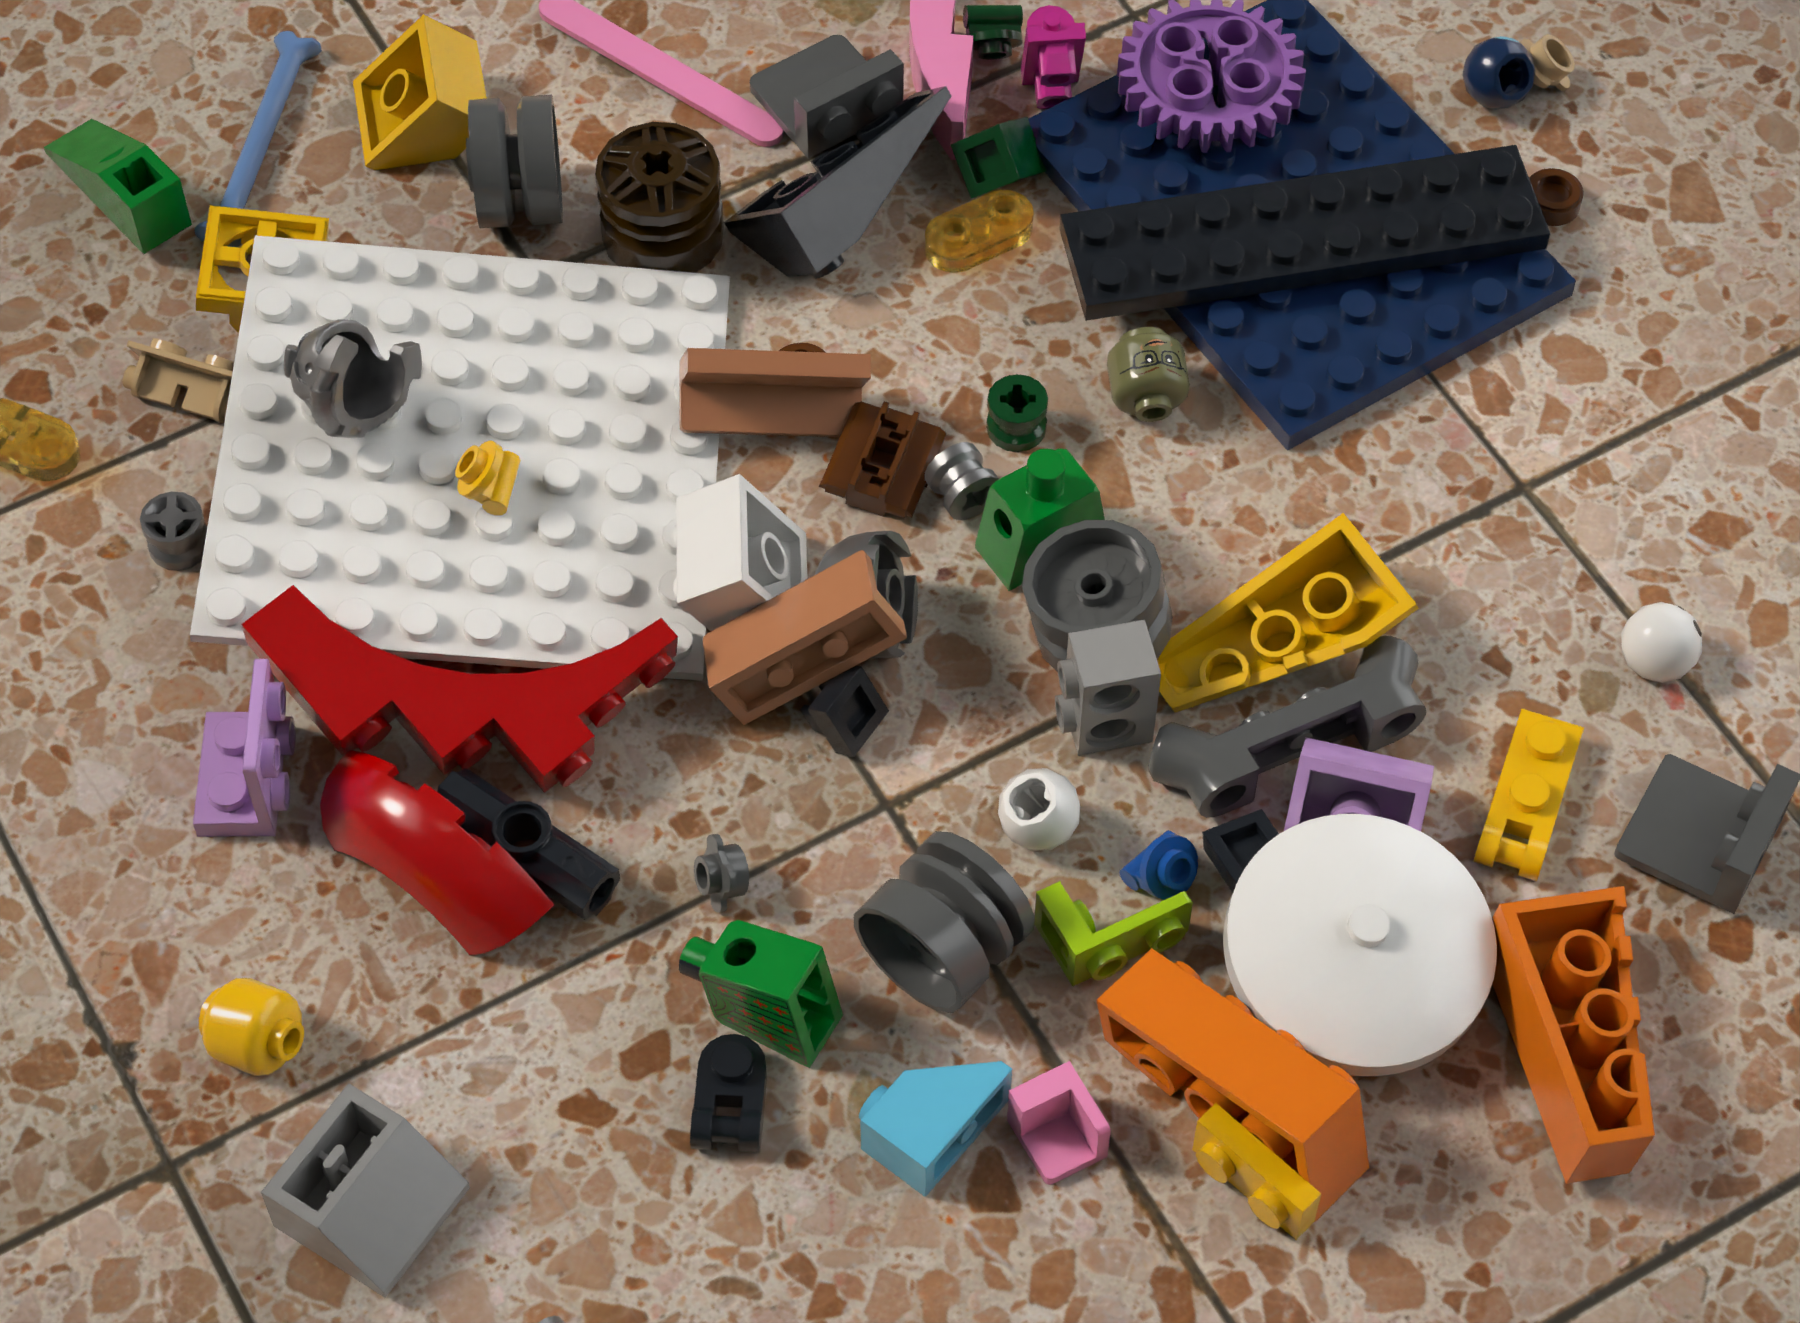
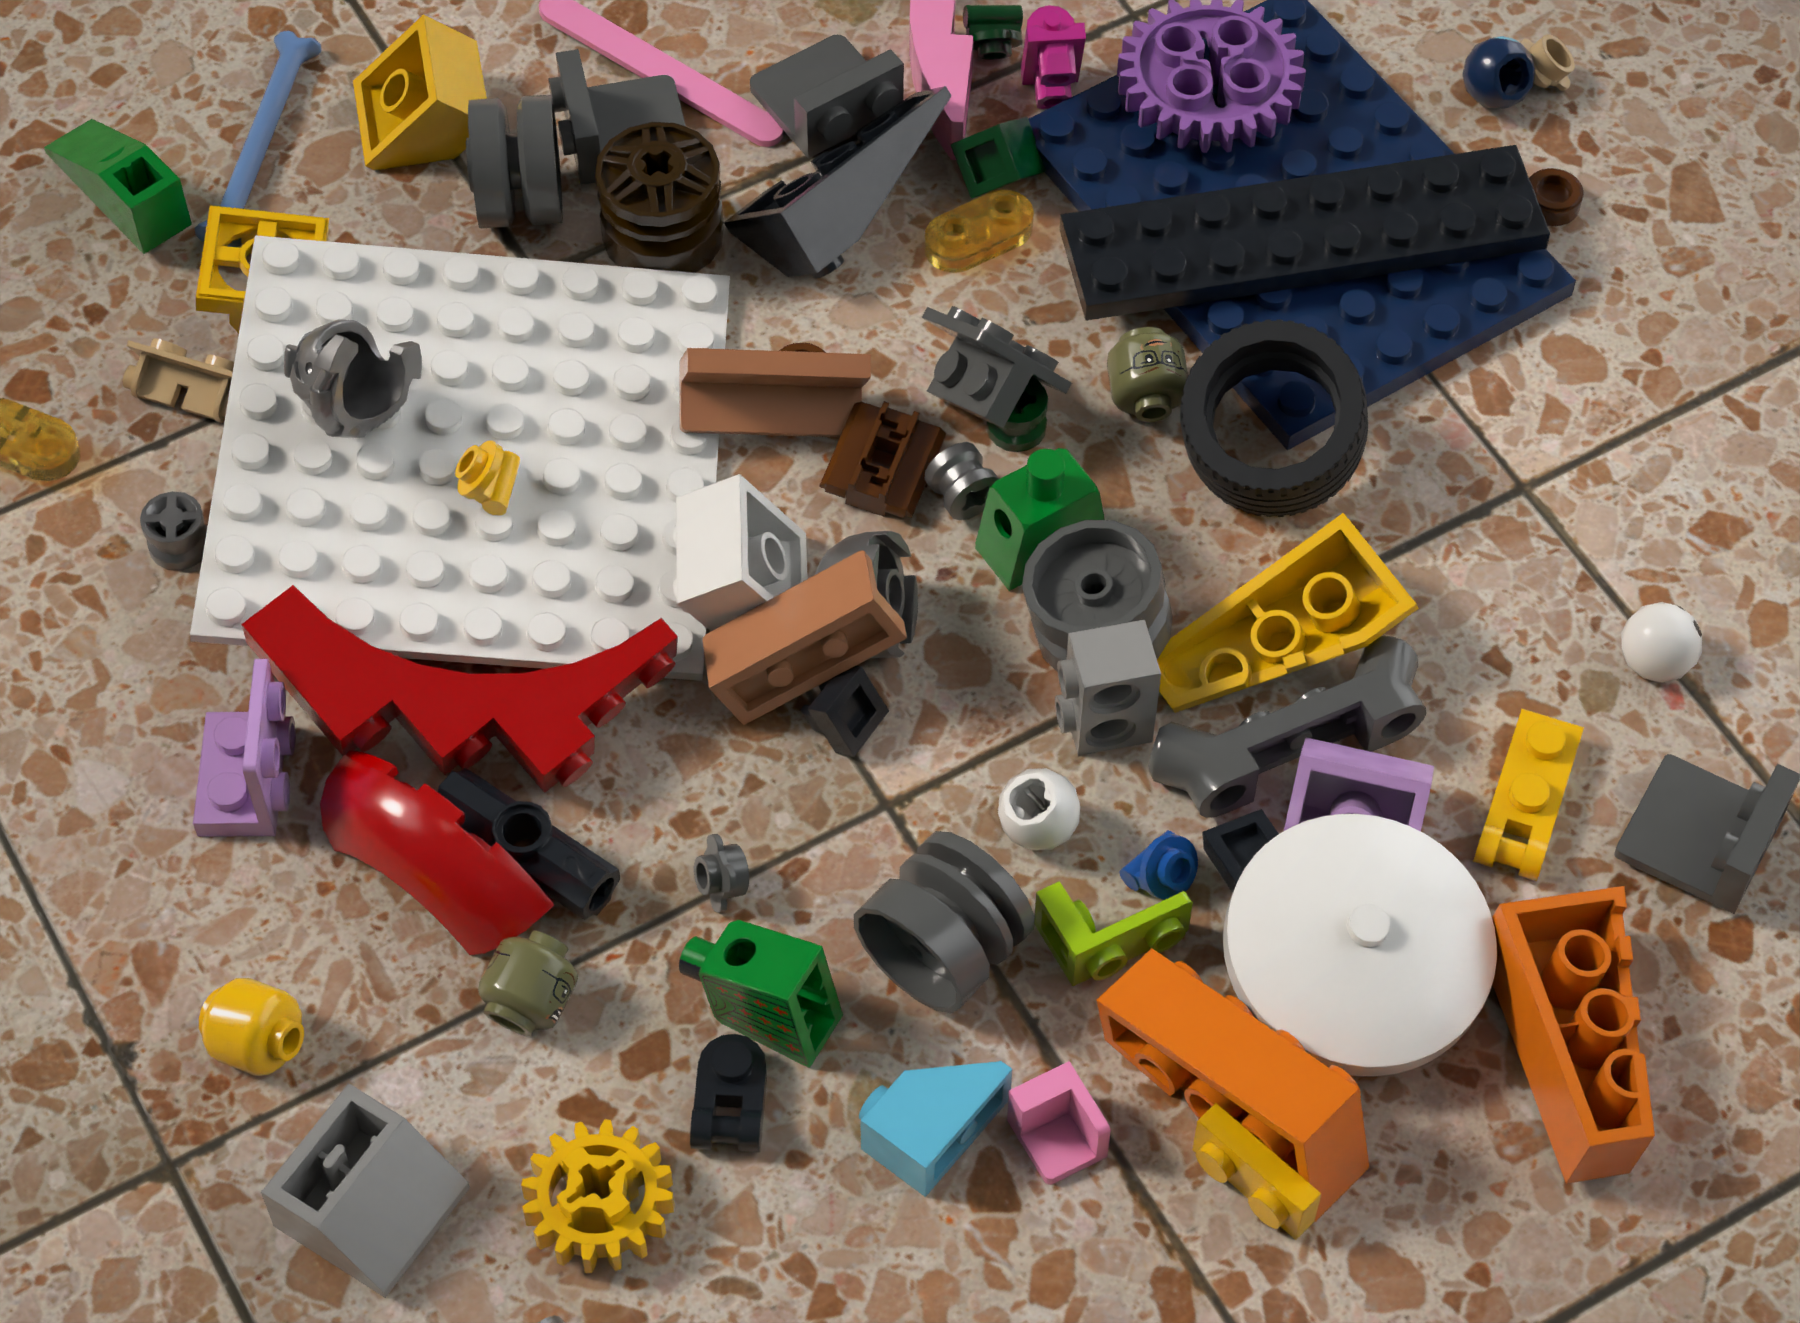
(527, 983): none -> olive head
(582, 1220): none -> yellow gear
(605, 110): none -> dark grey bracket
(985, 367): none -> dark grey bracket
(1252, 351): none -> black tyre

